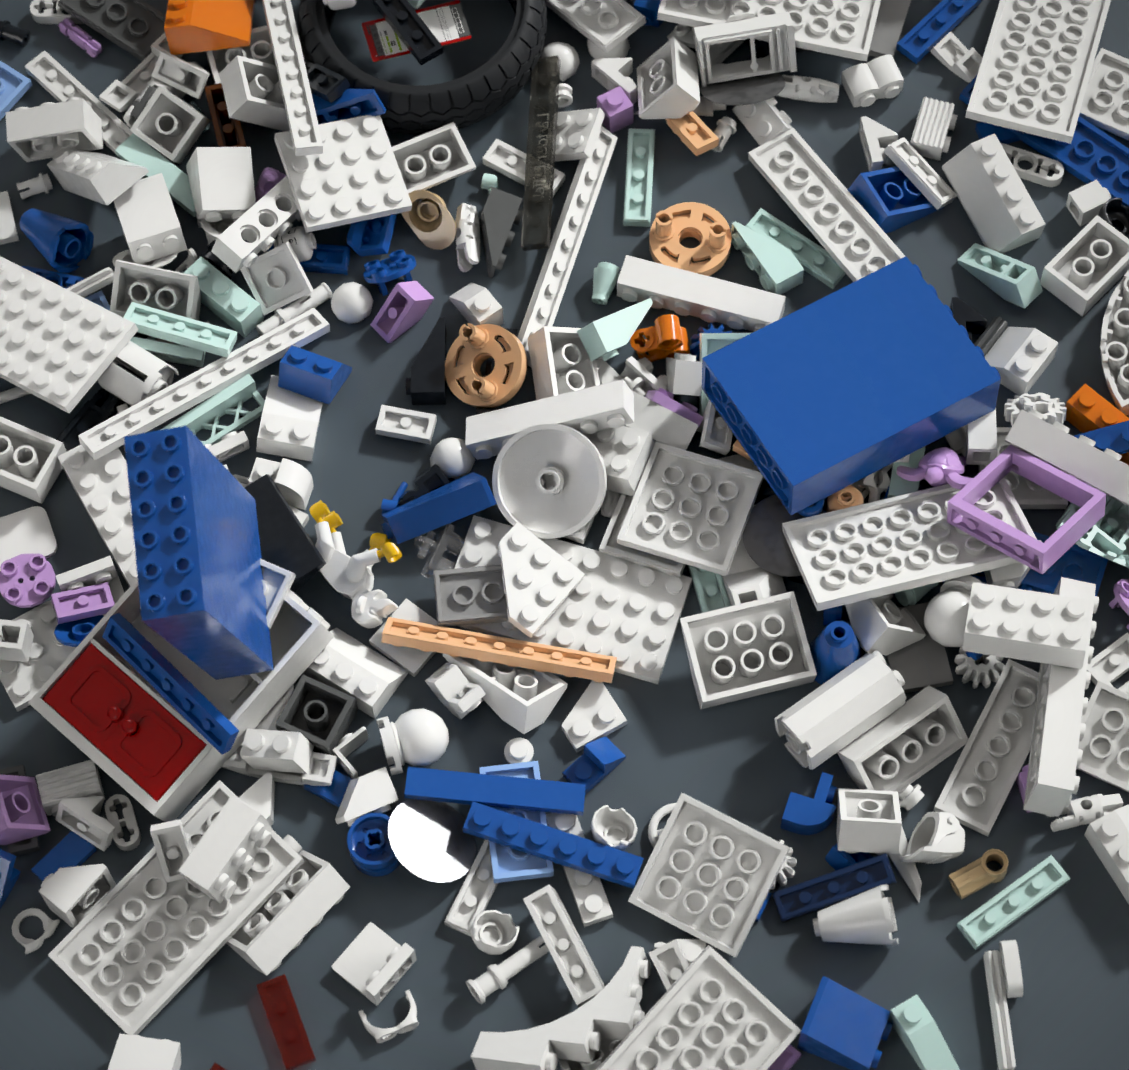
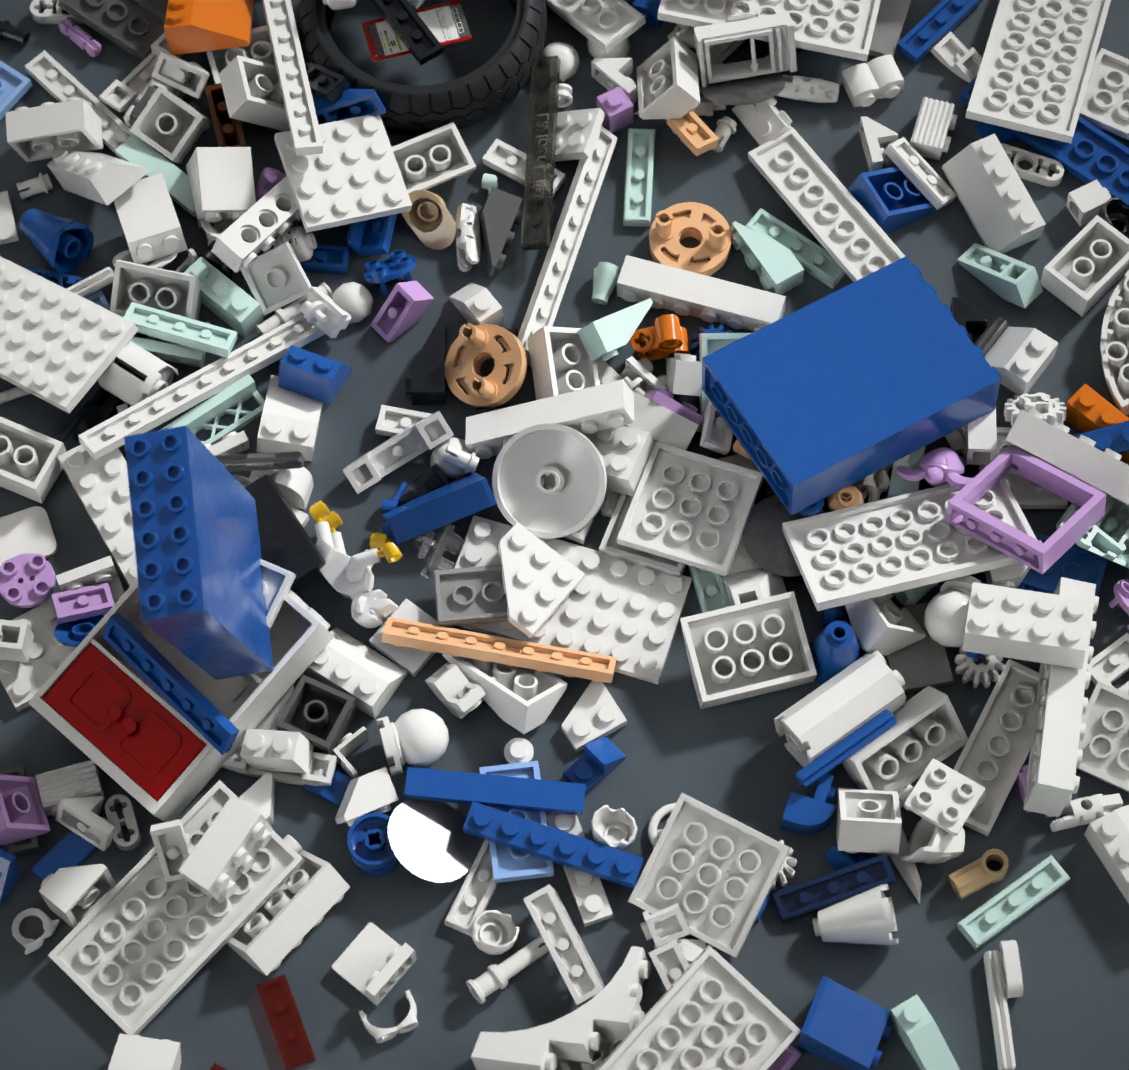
(262, 461): none -> dark grey axle
(324, 313): none -> white hips
(397, 451): none -> white slope
(462, 459): none -> white pin
(665, 925): none -> white bracket
(846, 748): none -> blue axle
(944, 797): none -> white bracket

